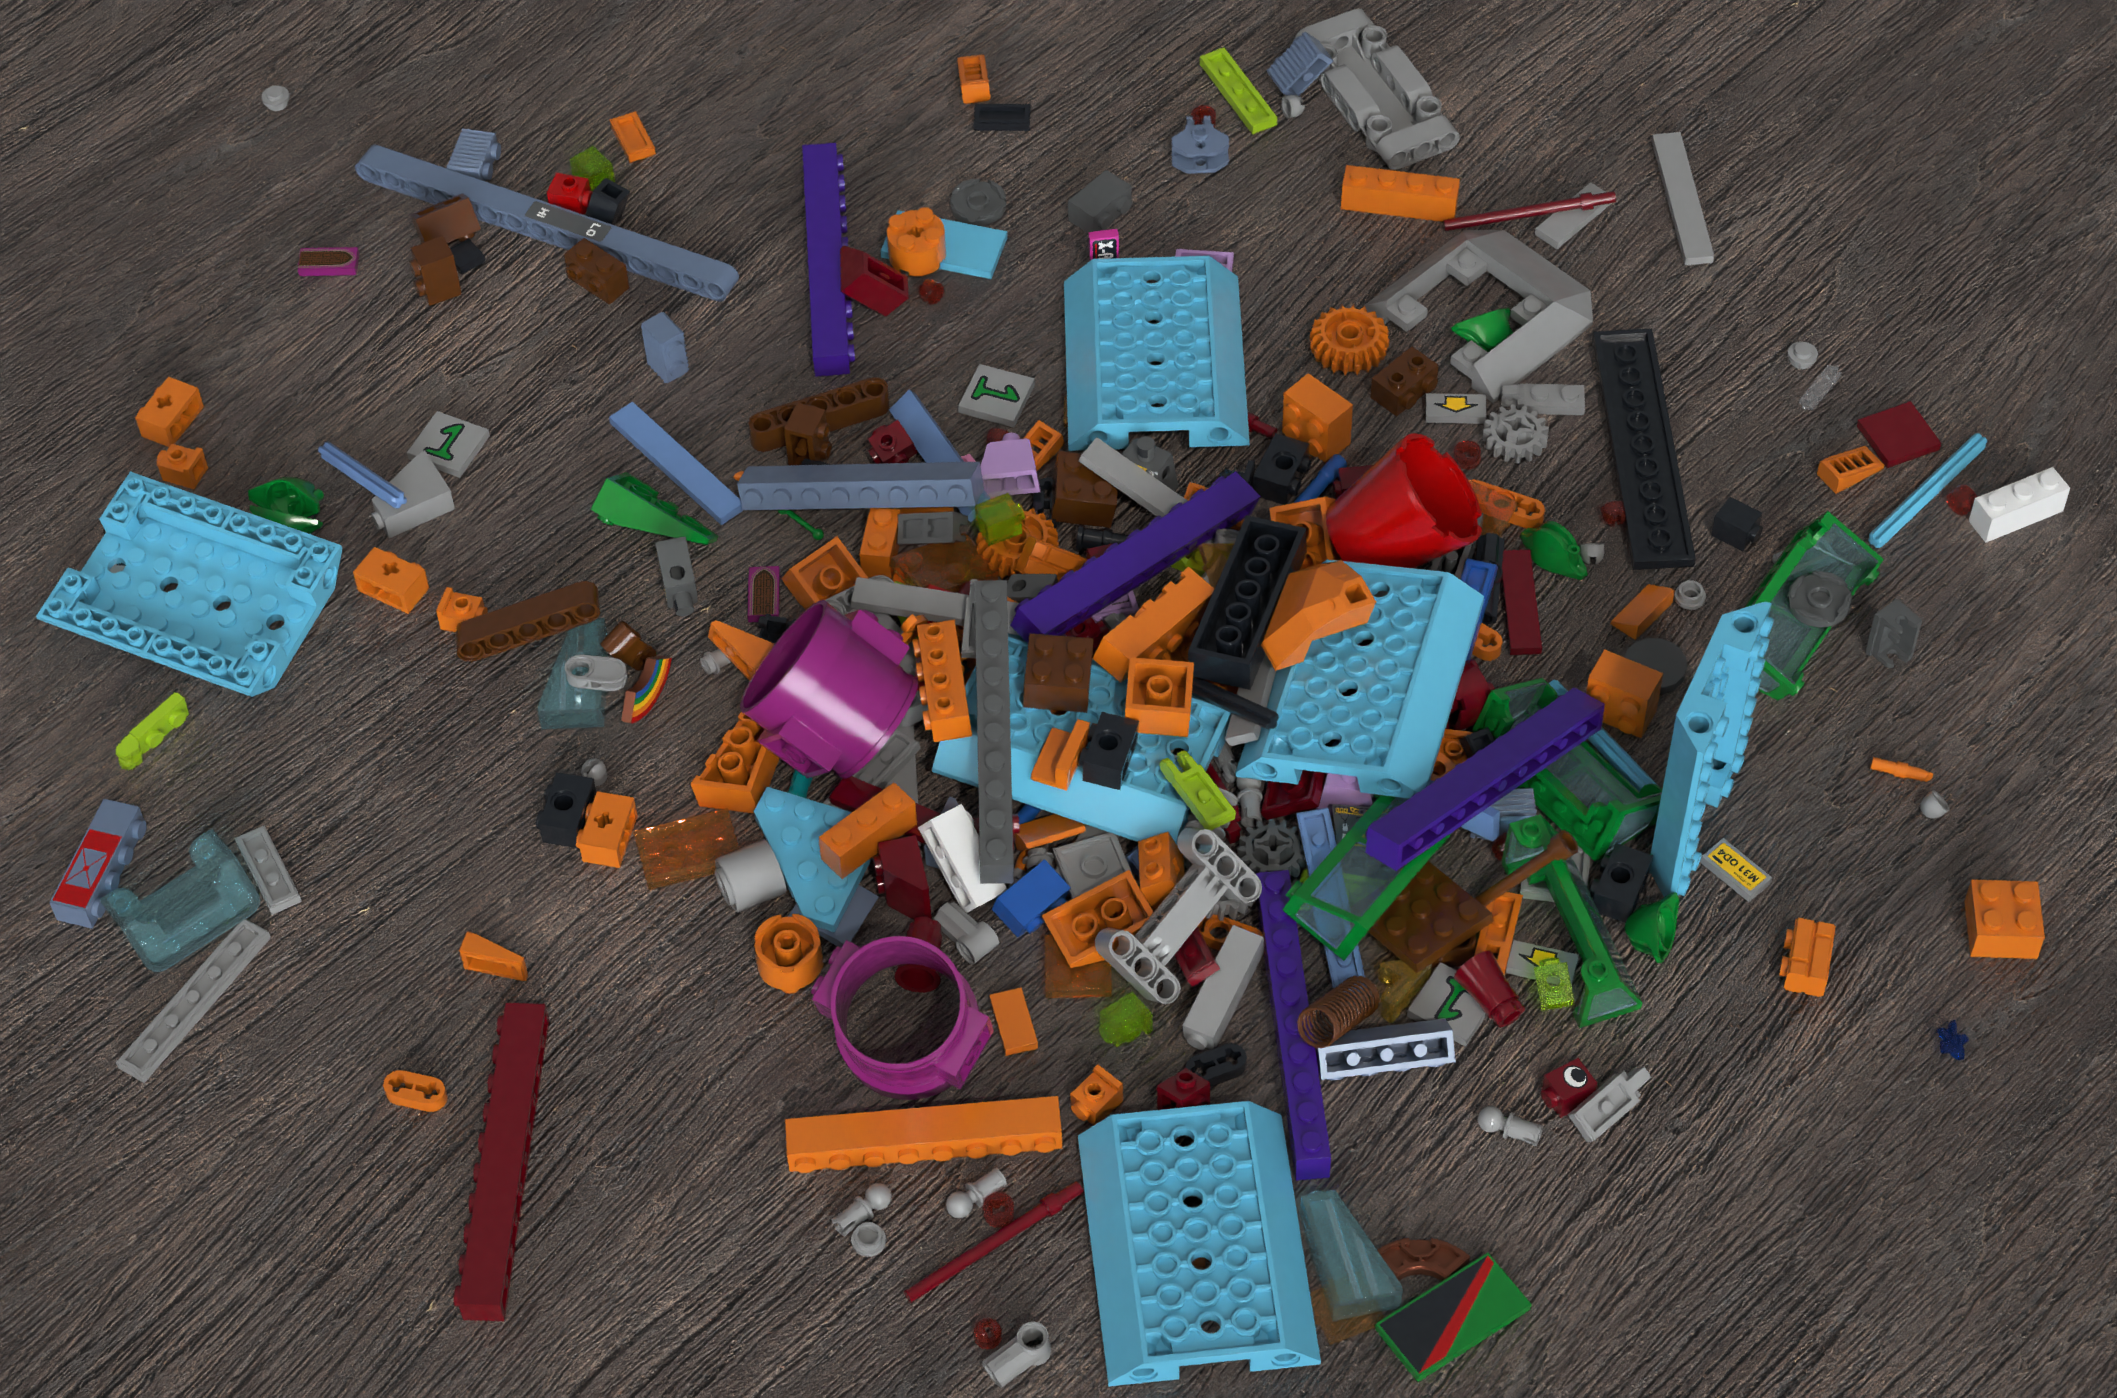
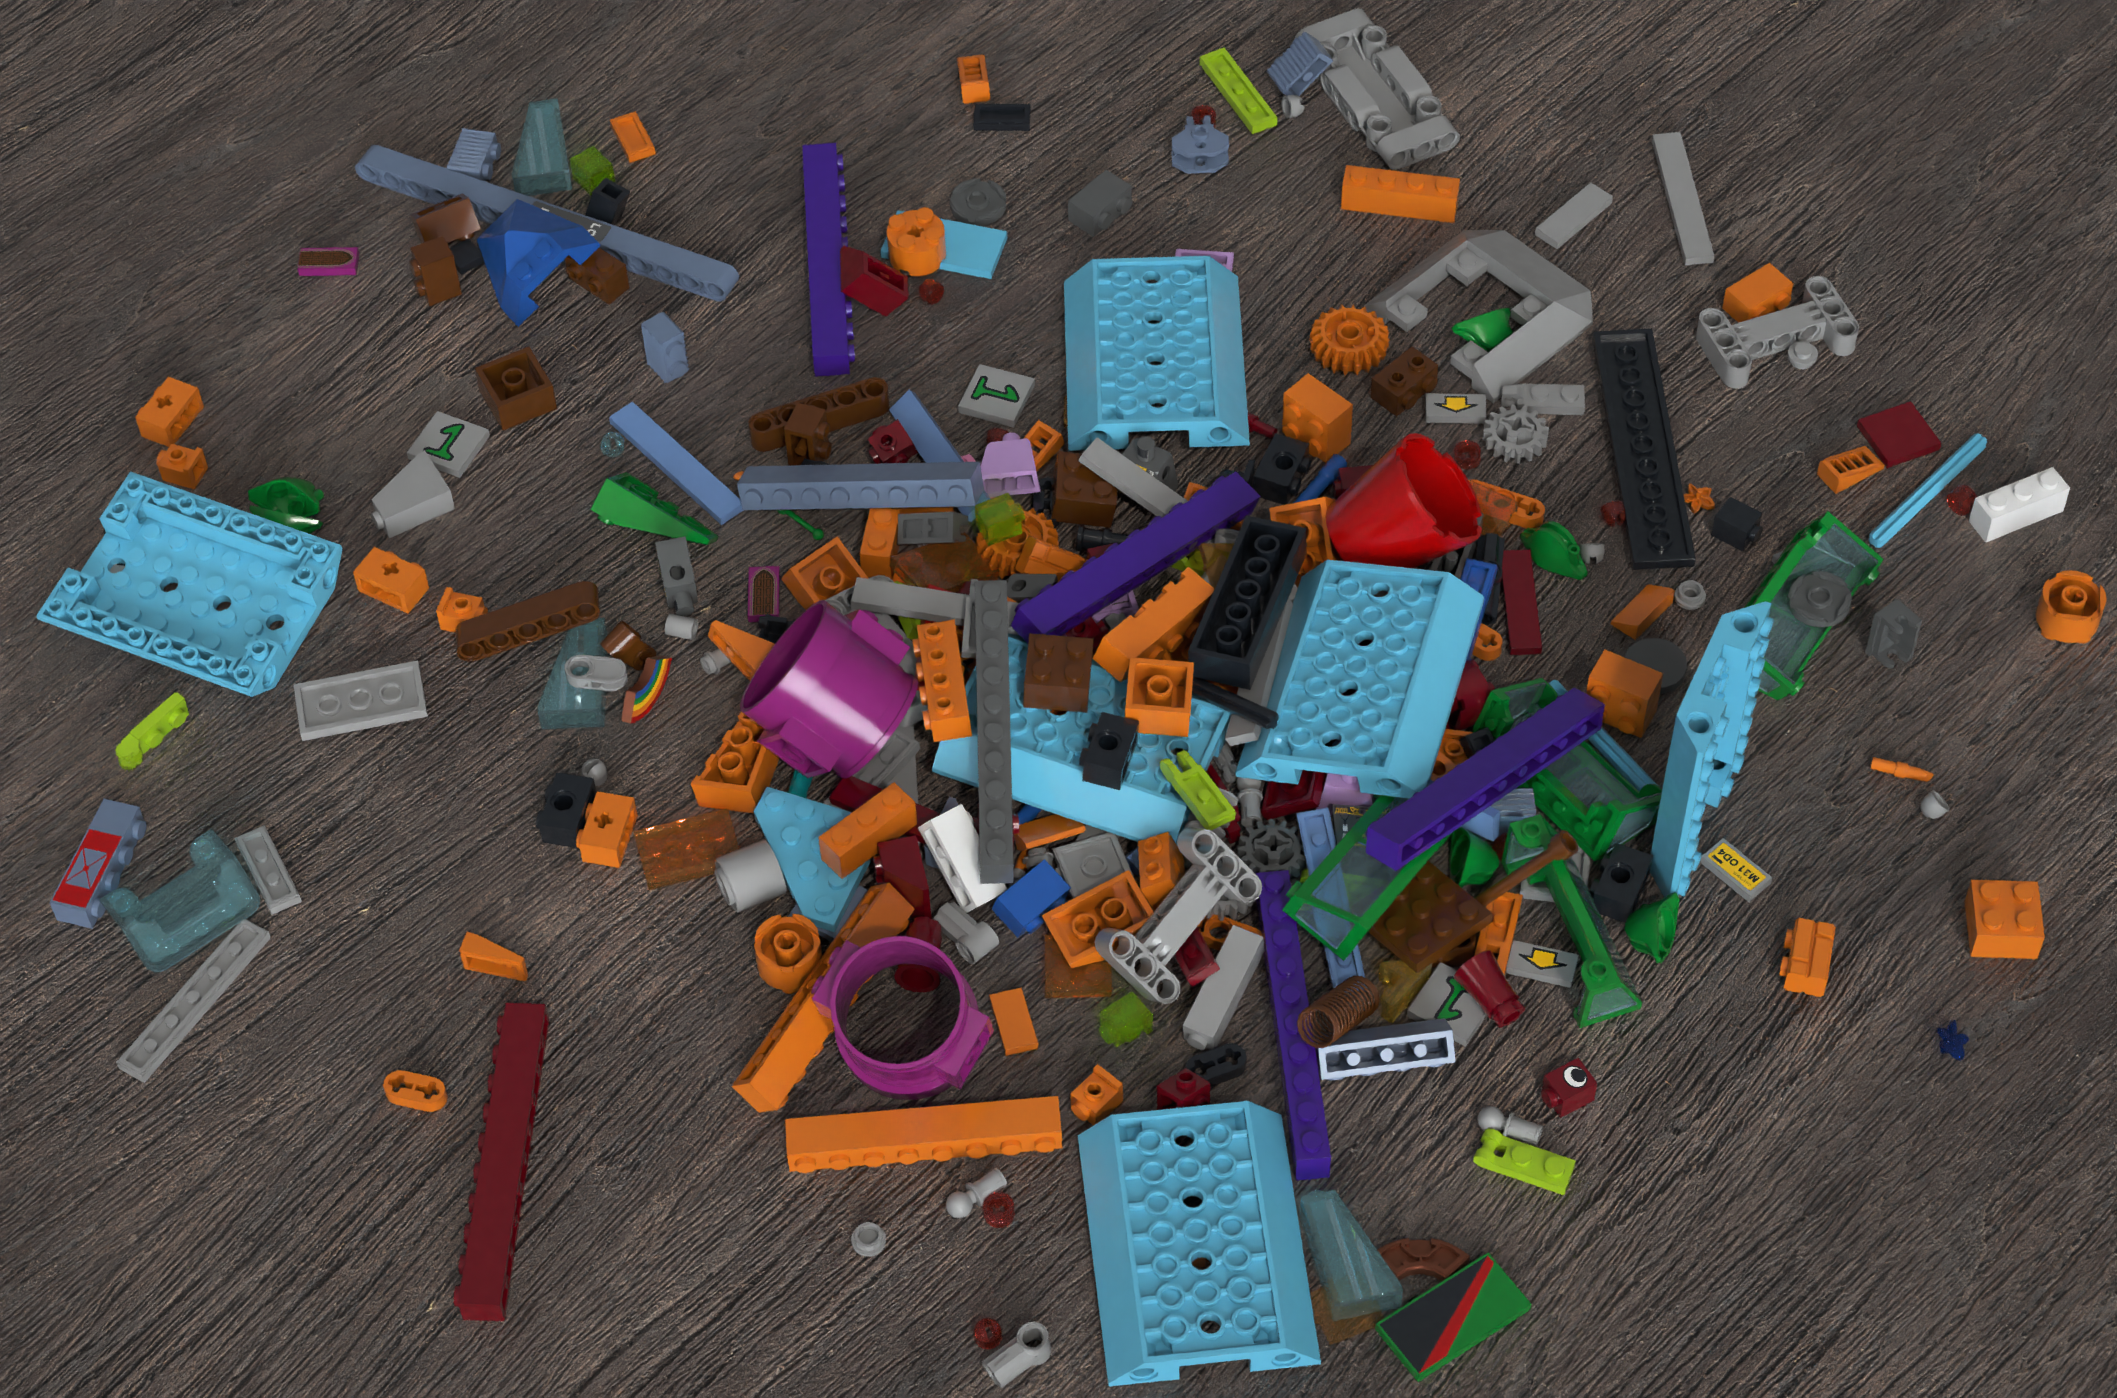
(275, 97): light grey plate -> none
(360, 700): none -> light grey plate
(362, 475): medium blue axle -> none
(516, 388): none -> reddish brown brick
(525, 249): none -> blue wedge
(542, 154): none -> clear light blue slope
(570, 192): red brick -> none
(606, 446): none -> clear light blue hinge
(681, 626): none -> light grey hinge
(801, 1028): none -> orange brick
(876, 1197): light grey pin -> none
(909, 627): orange piece -> none
(1049, 1205): dark red bar -> none
(1061, 756): orange panel -> none
(1103, 244): tile -> none
(1313, 606): orange brick -> none
(1471, 858): none -> green hat
(1524, 1162): none -> lime plate
(1553, 996): clear neon green brick -> none
(1585, 201): dark red bar -> none
(1609, 1103): light grey hinge -> none
(1699, 498): none -> orange plant
(1736, 345): none -> light grey beam
(1758, 294): none -> orange piece
(1820, 387): clear axle -> none
(2070, 607): none -> orange brick

